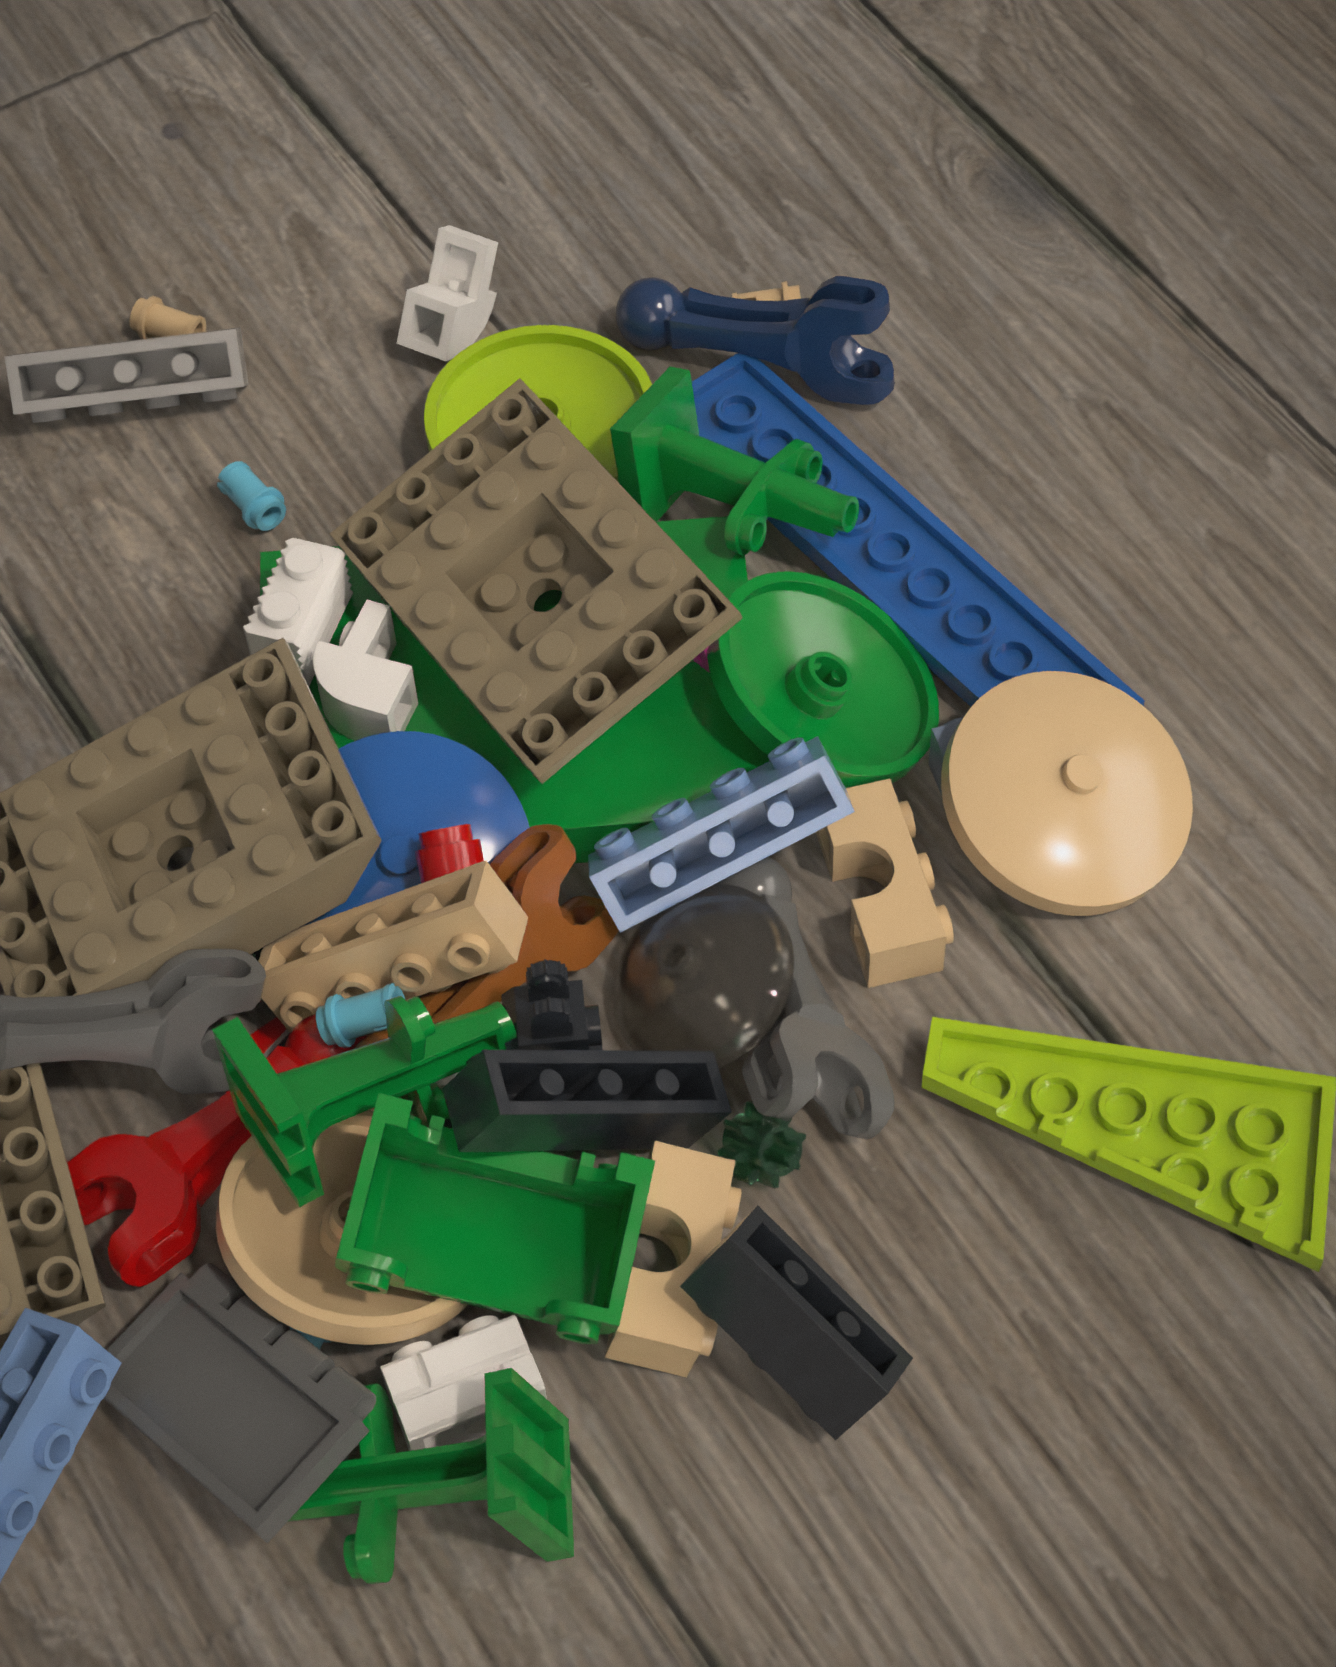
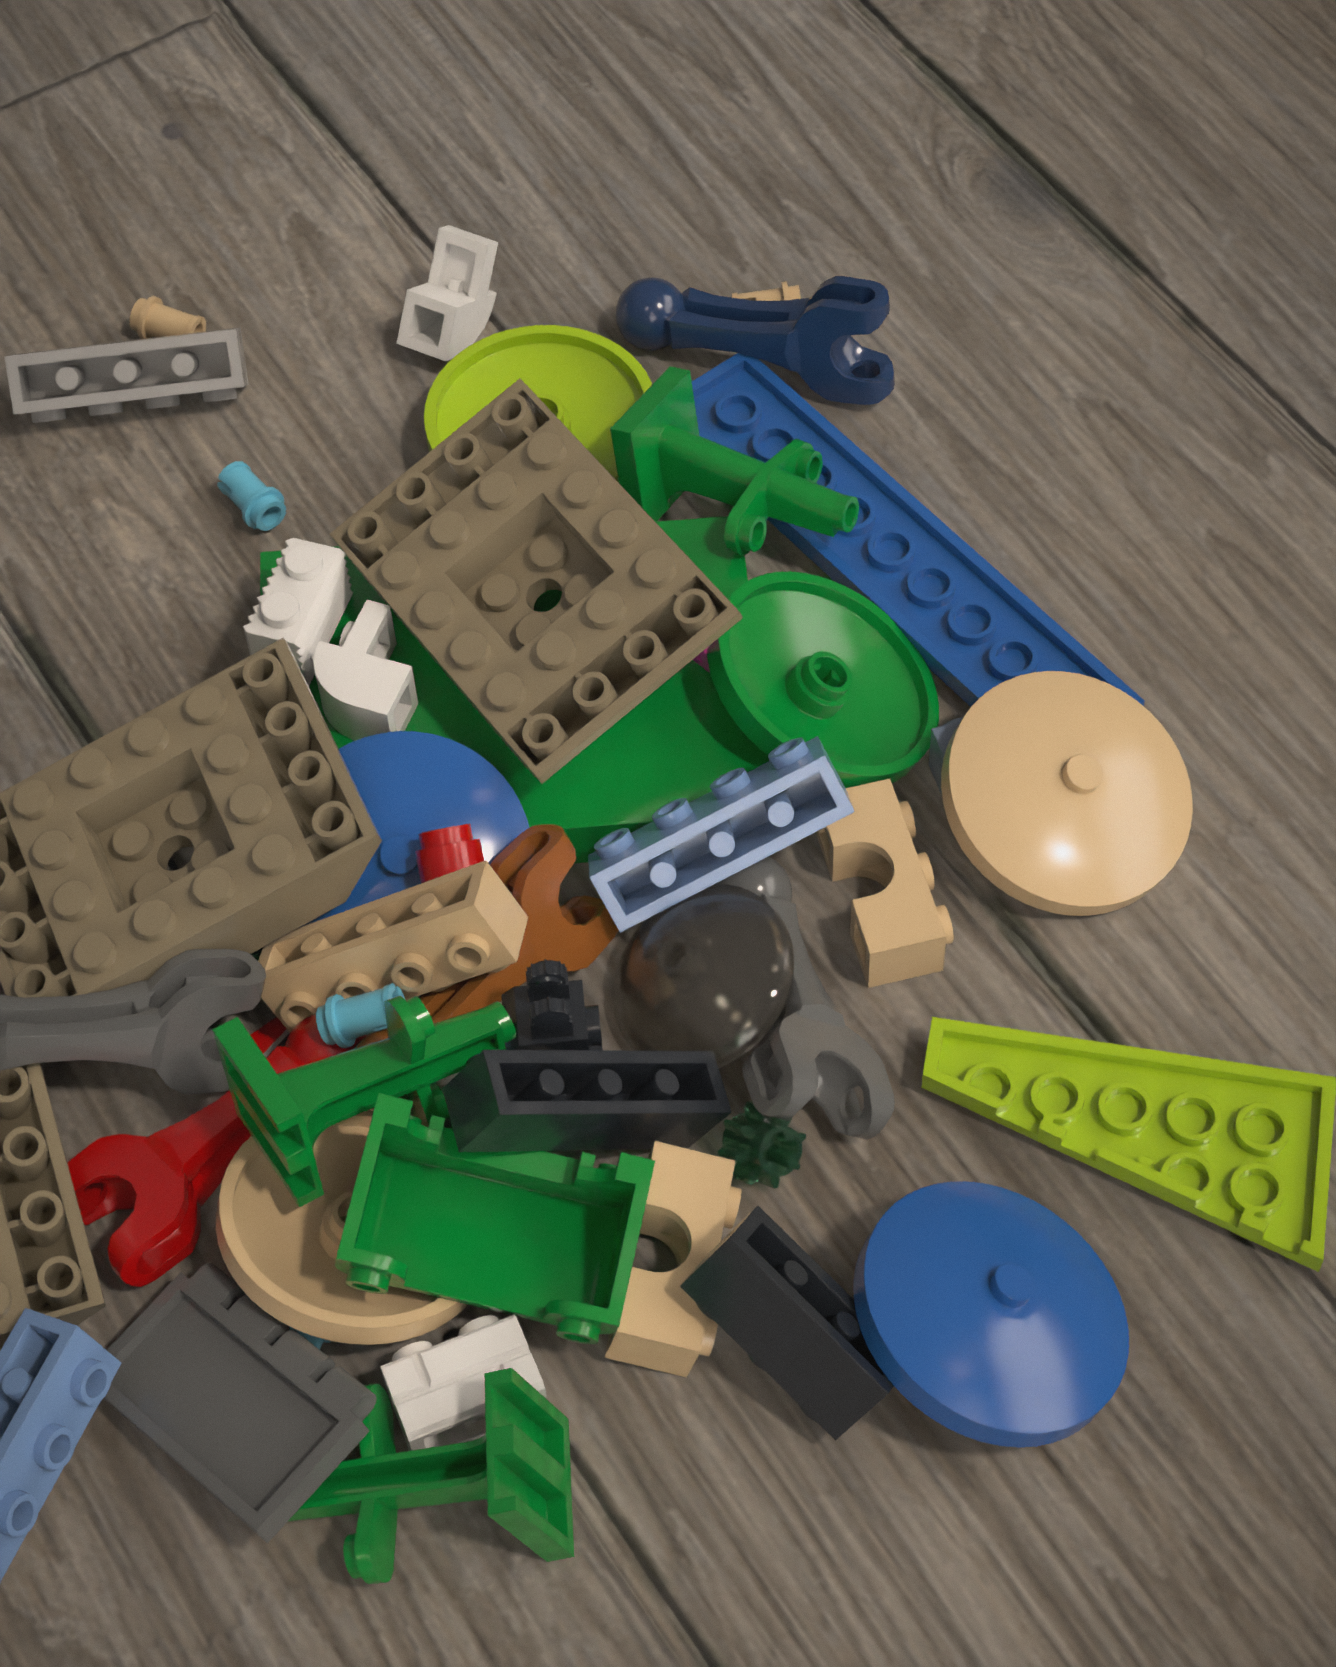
(991, 1314): none -> blue dish

